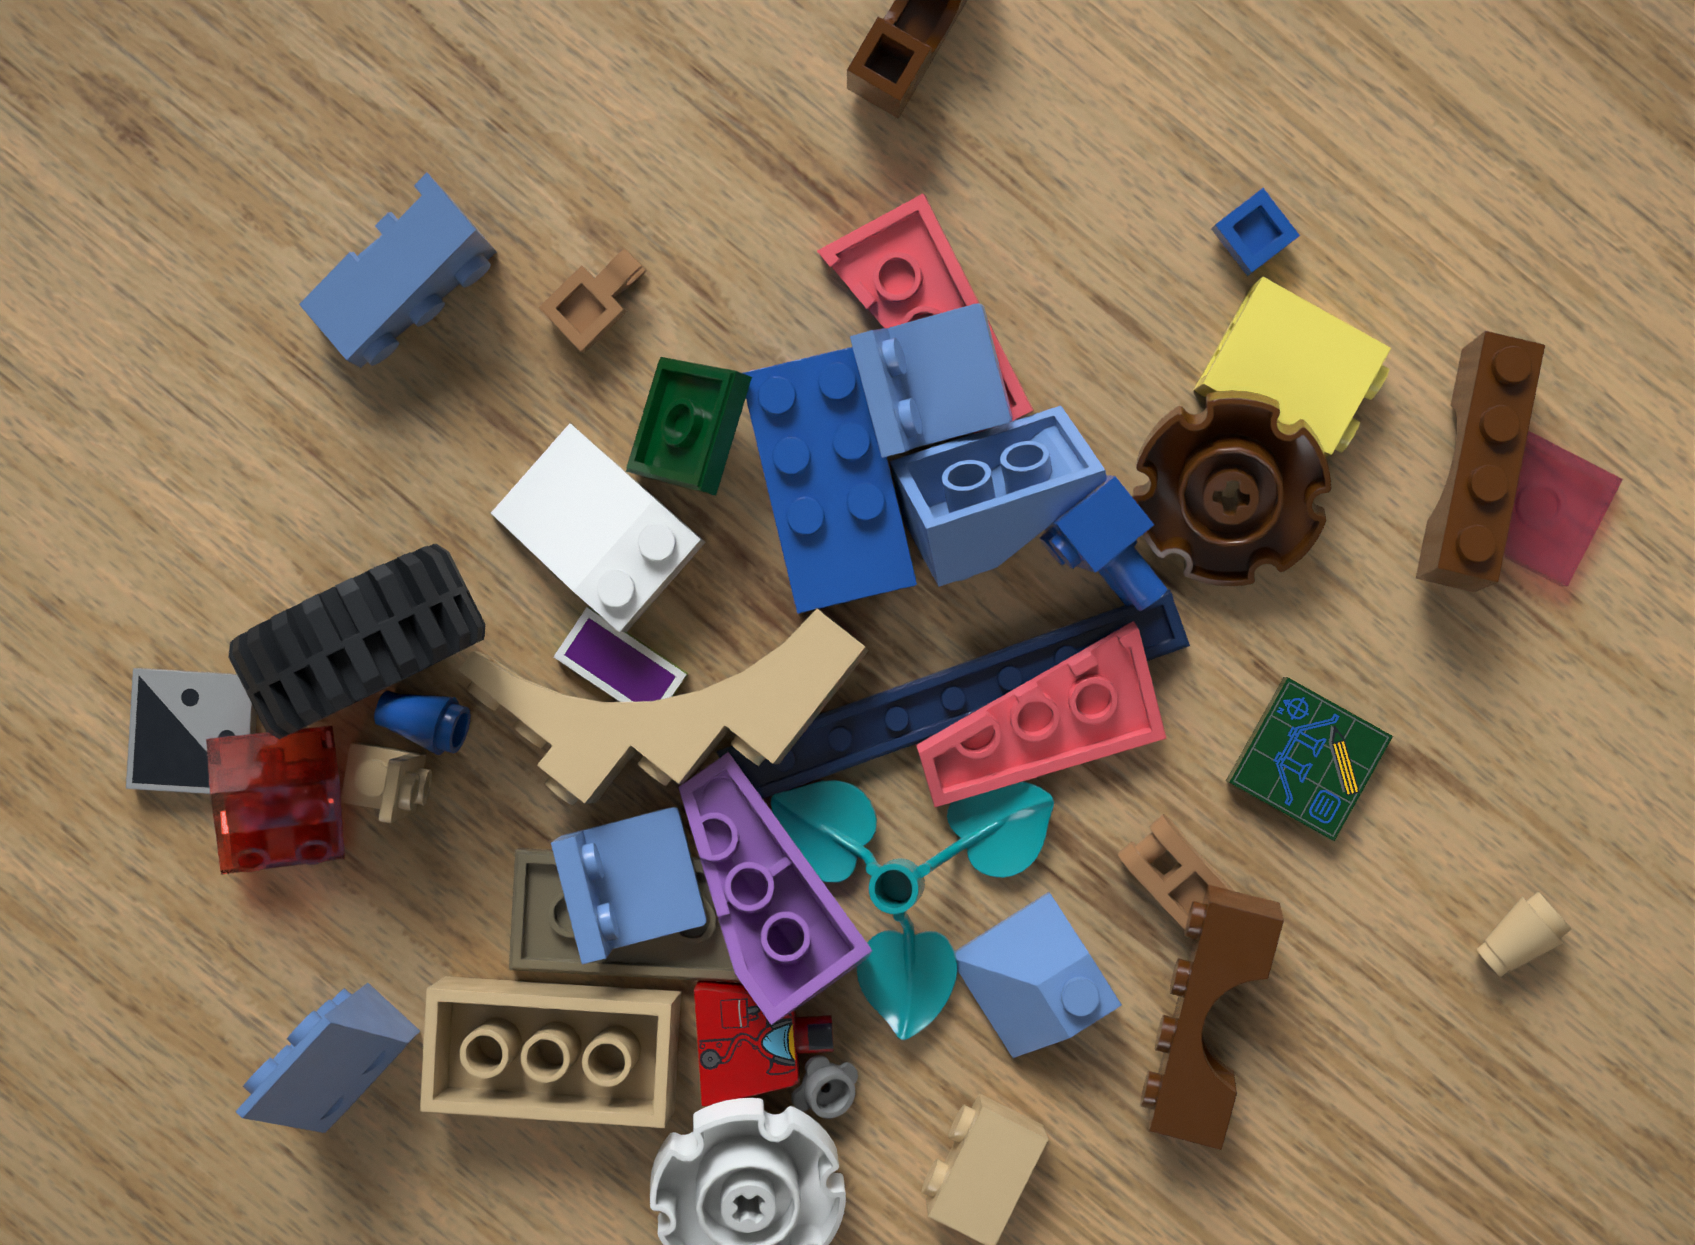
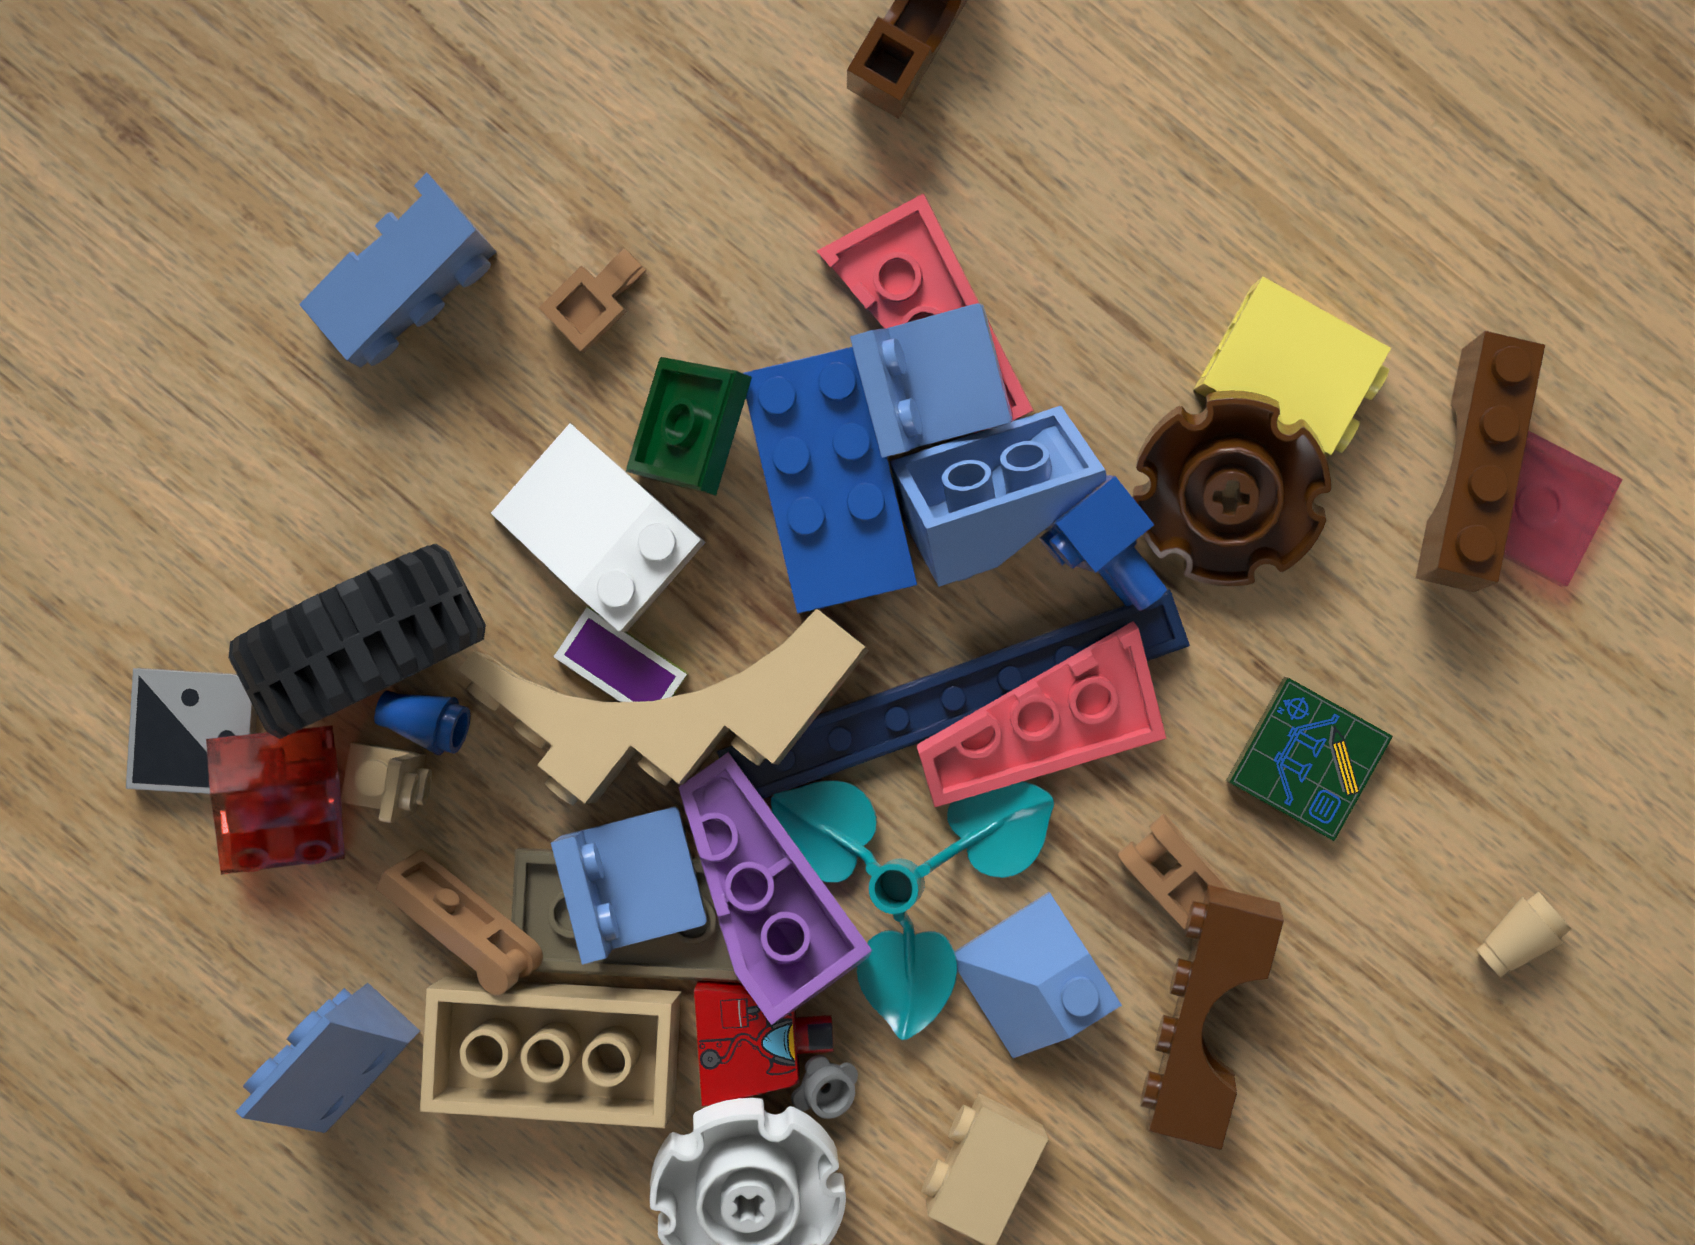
(461, 921): none -> medium nougat plate
(1255, 232): blue plate -> none

